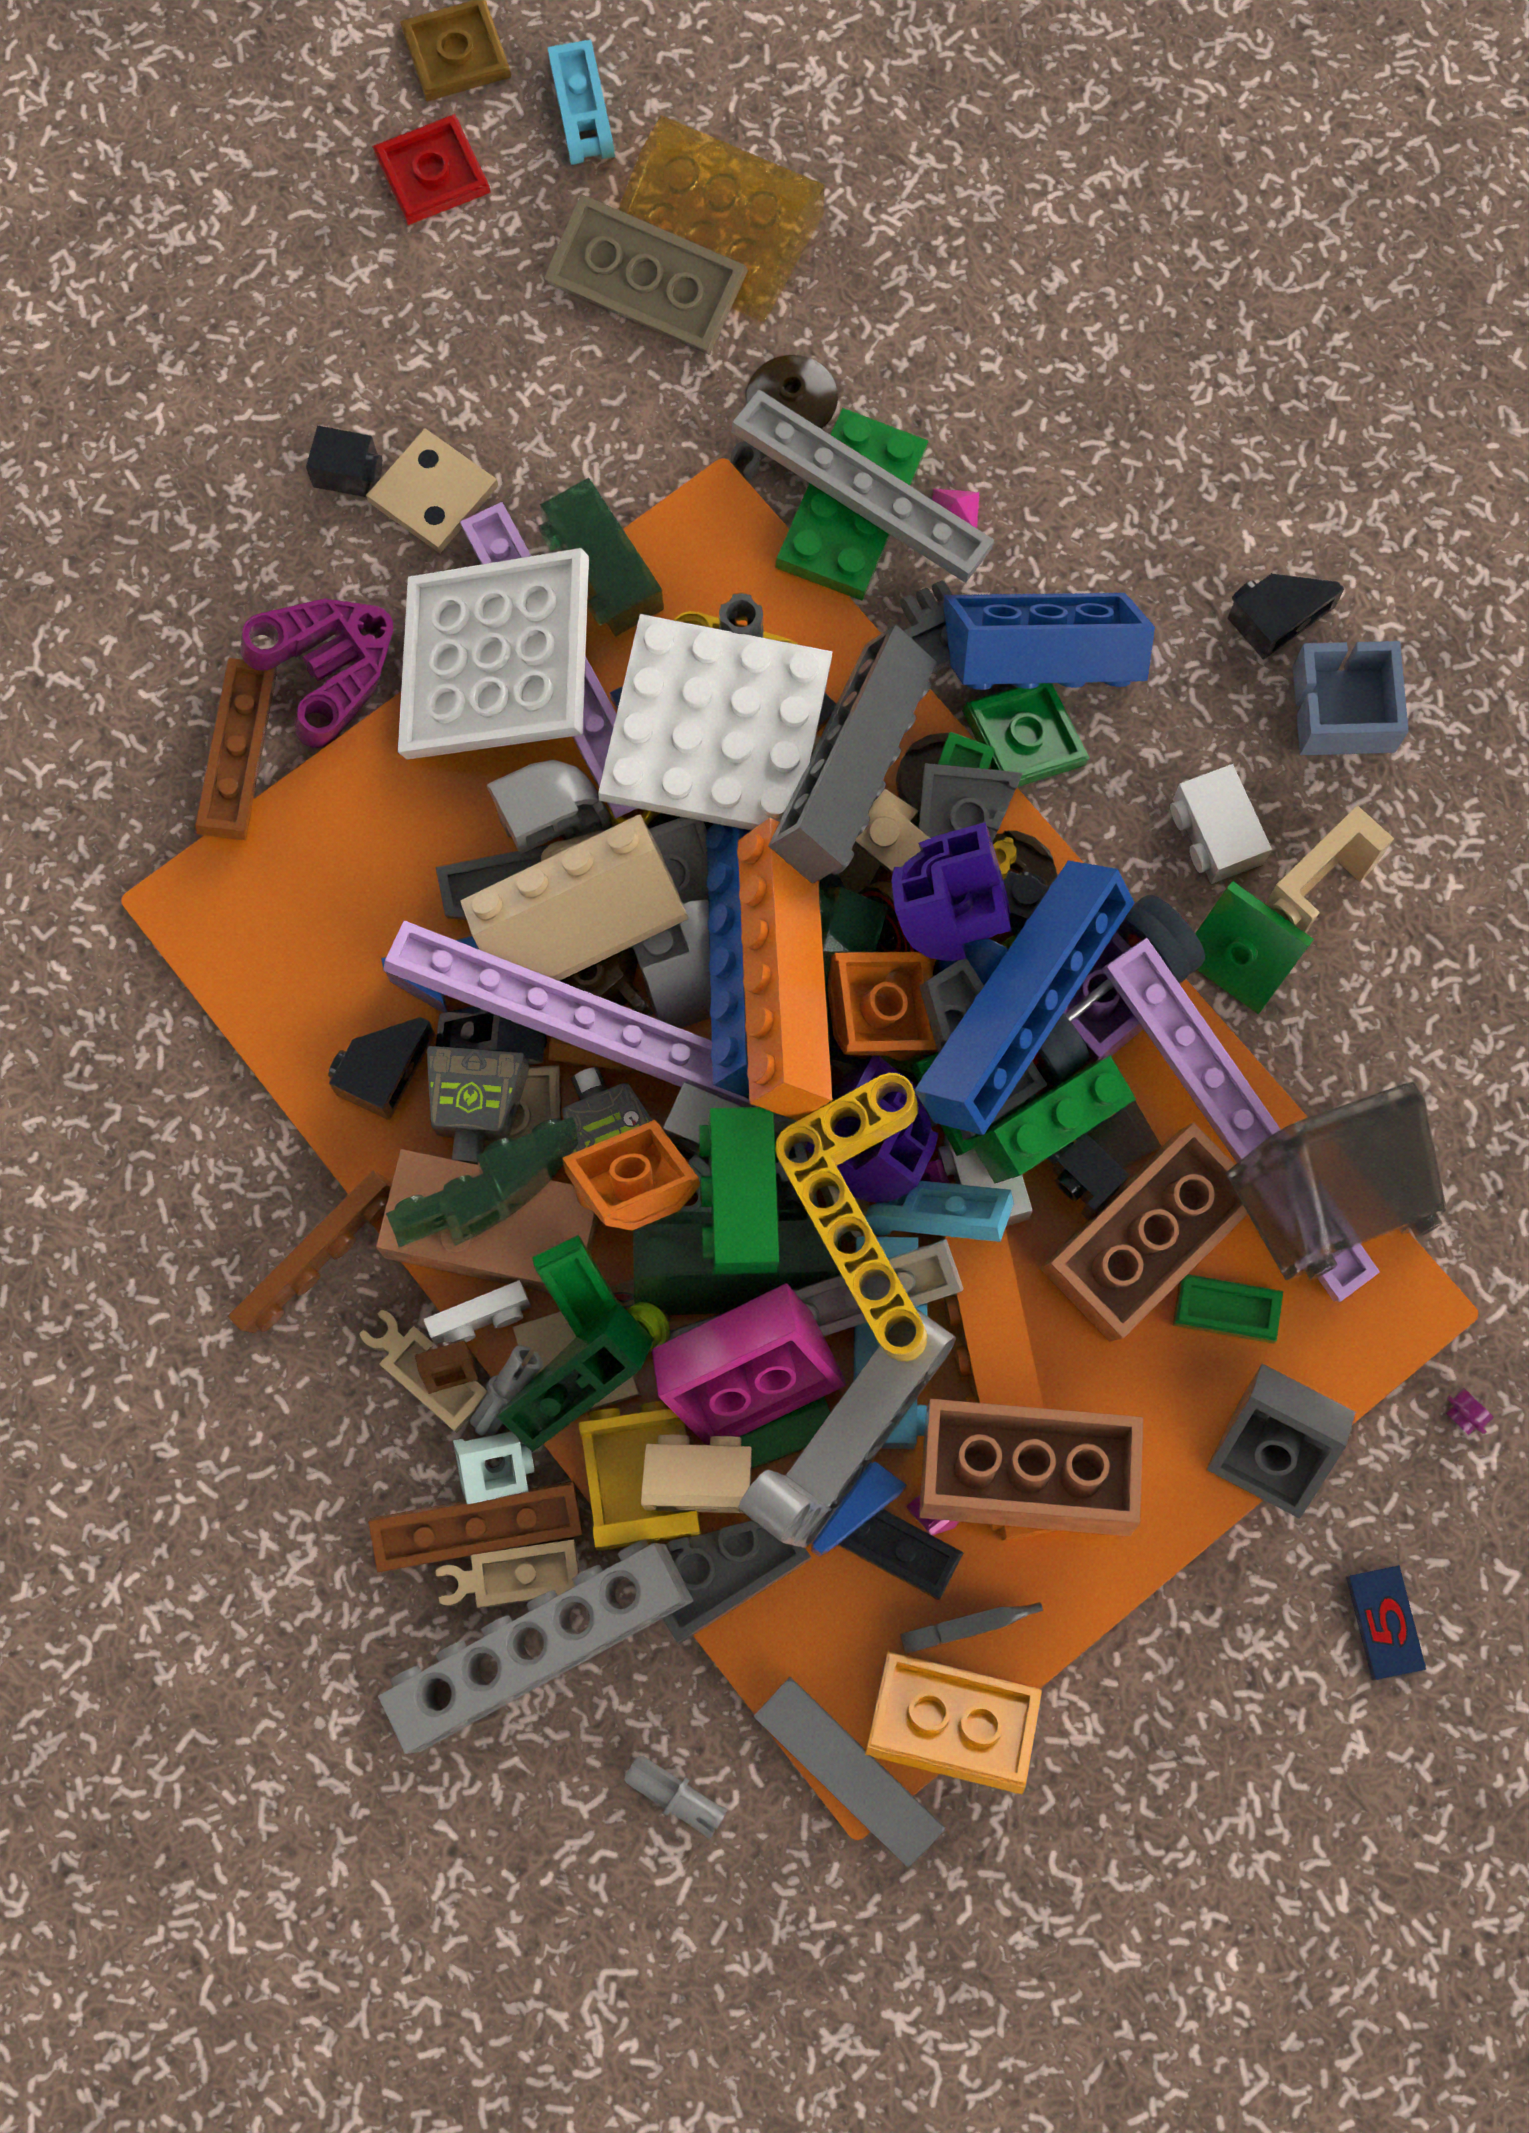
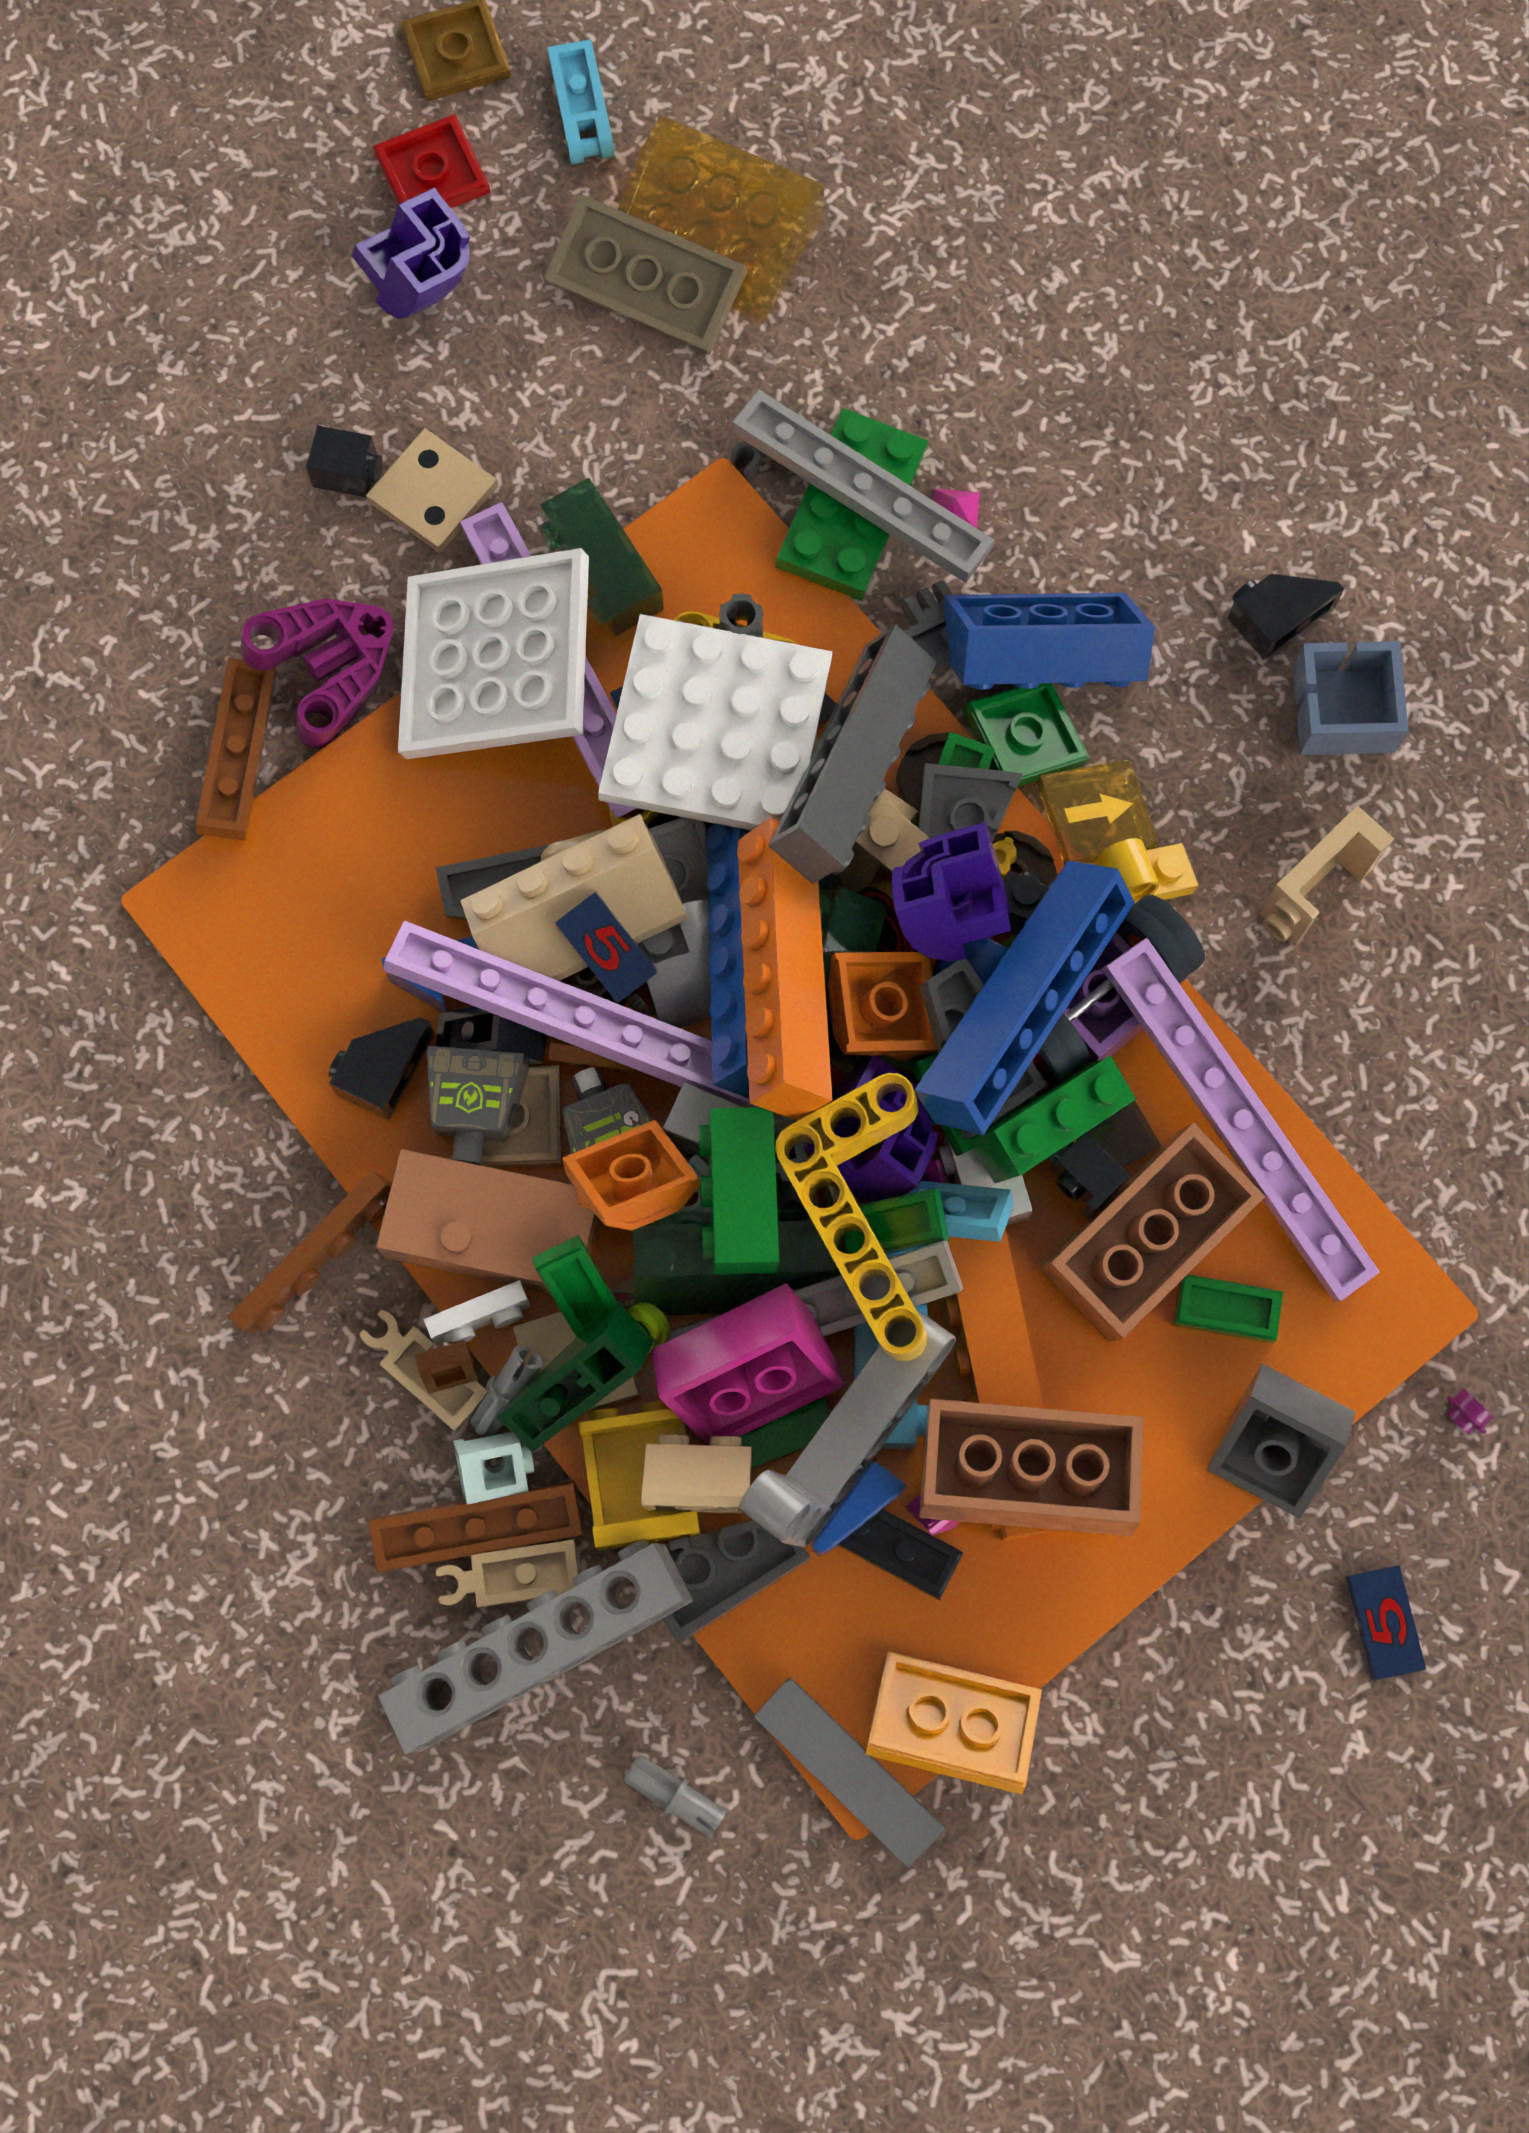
(416, 257): none -> dark purple brick
(507, 1180): clear green slope -> none
(547, 803): light grey brick -> none
(606, 947): none -> dark blue tile
(817, 393): dark brown dish -> none
(902, 1222): none -> green tile
(965, 1626): dark grey piece -> none
(1095, 809): none -> clear yellow tile
(1154, 872): none -> yellow plate
(1220, 824): white brick -> none
(1249, 947): green plate -> none
(1343, 1180): clear smoke windscreen -> none

